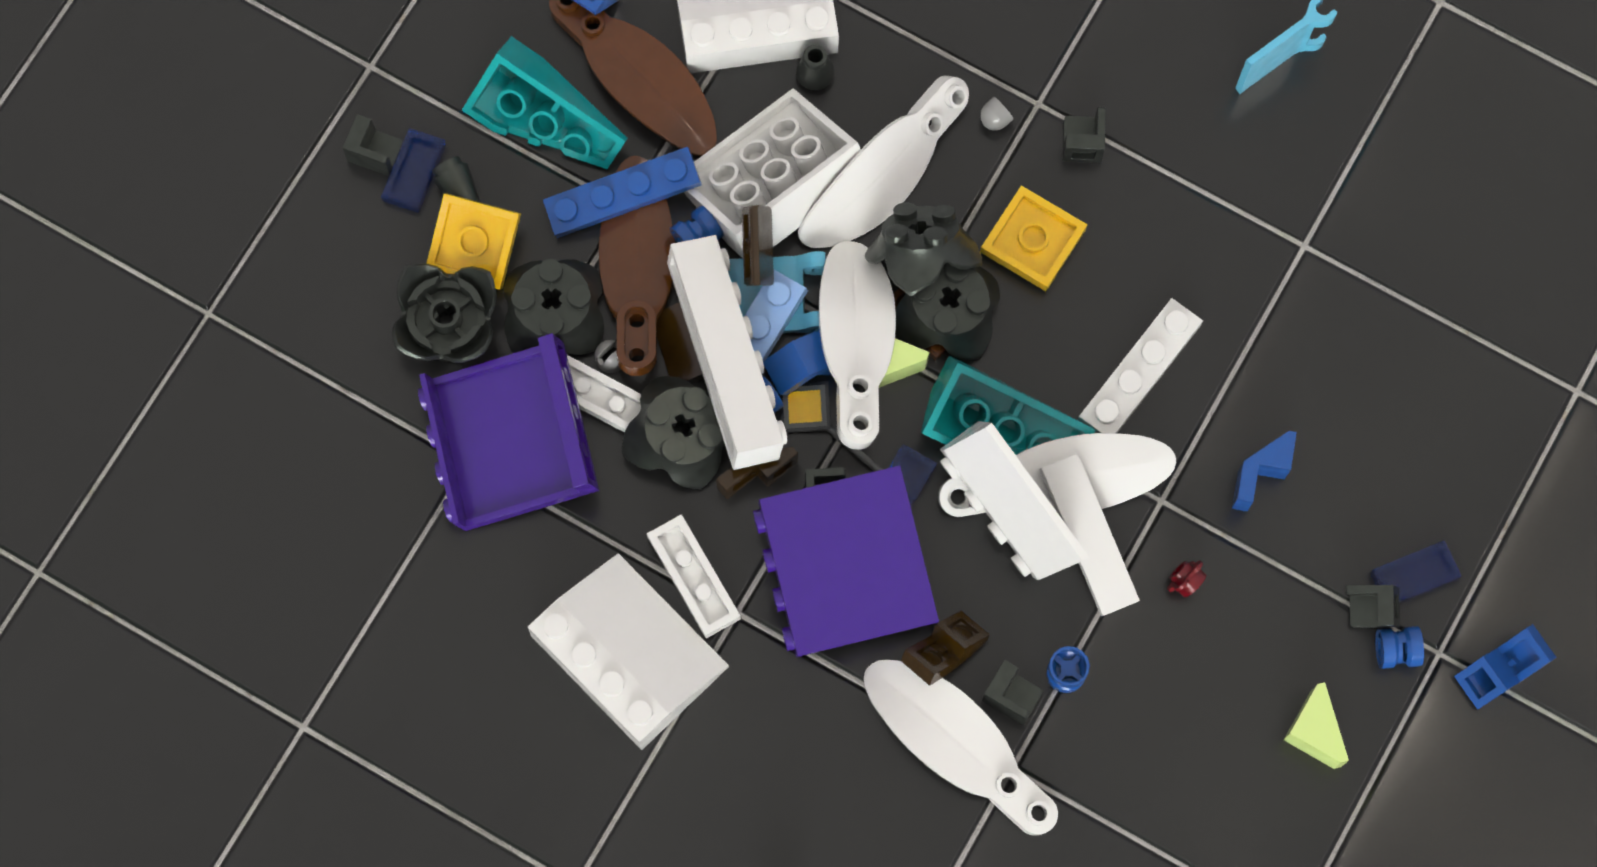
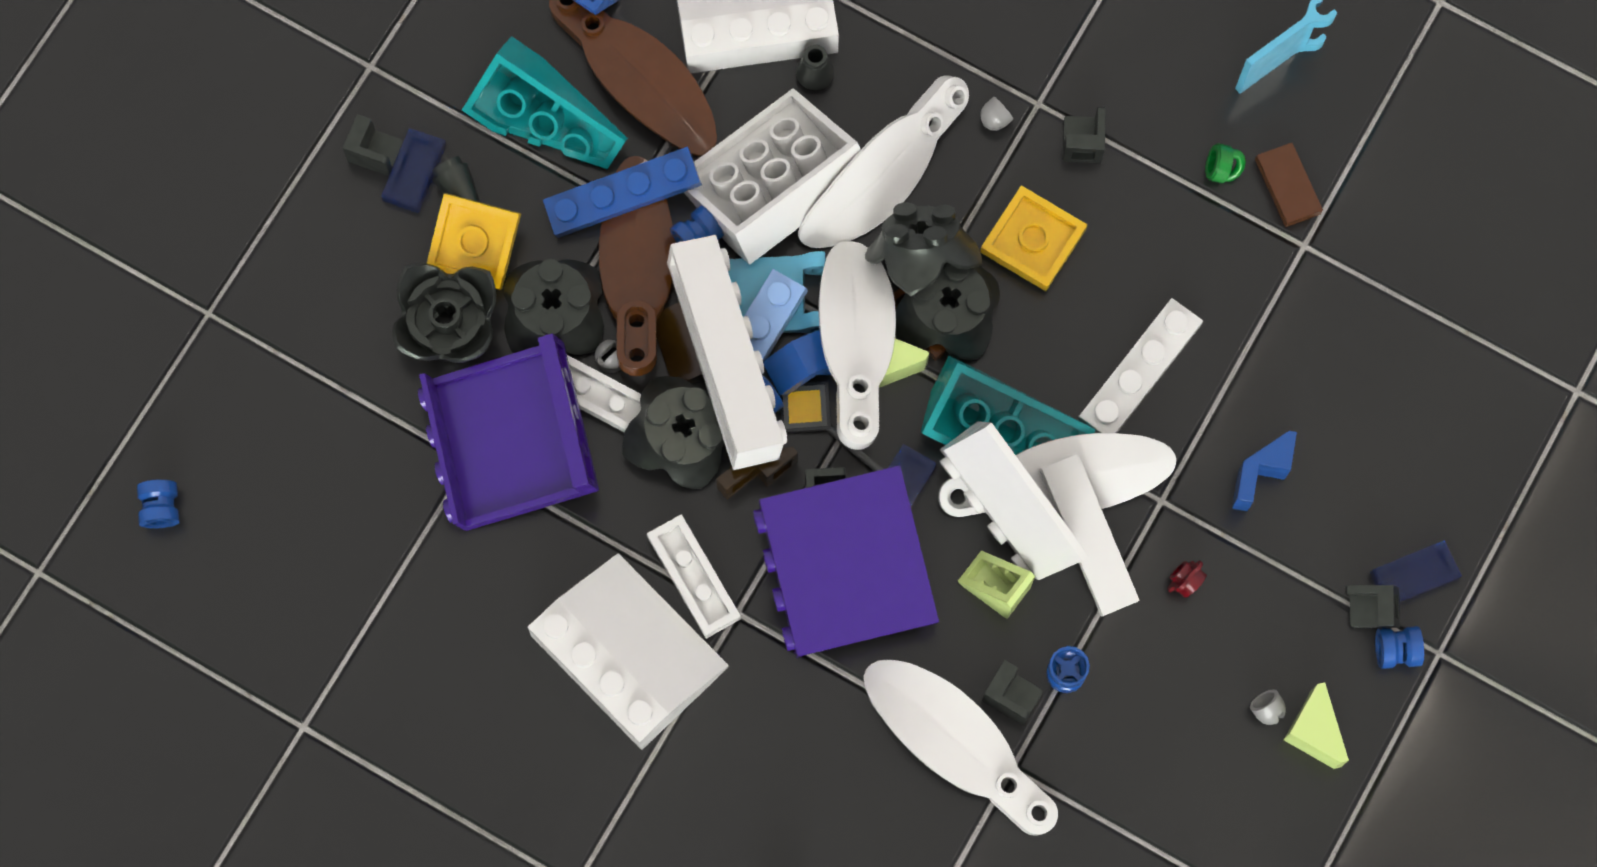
(158, 504): none -> blue wheel
(757, 245): dark brown slope -> none
(946, 648): dark brown slope -> none
(997, 582): none -> yellowish green slope
(1220, 163): none -> green tile
(1268, 707): none -> light grey hinge
(1288, 184): none -> reddish brown tile
(1505, 667): blue slope -> none

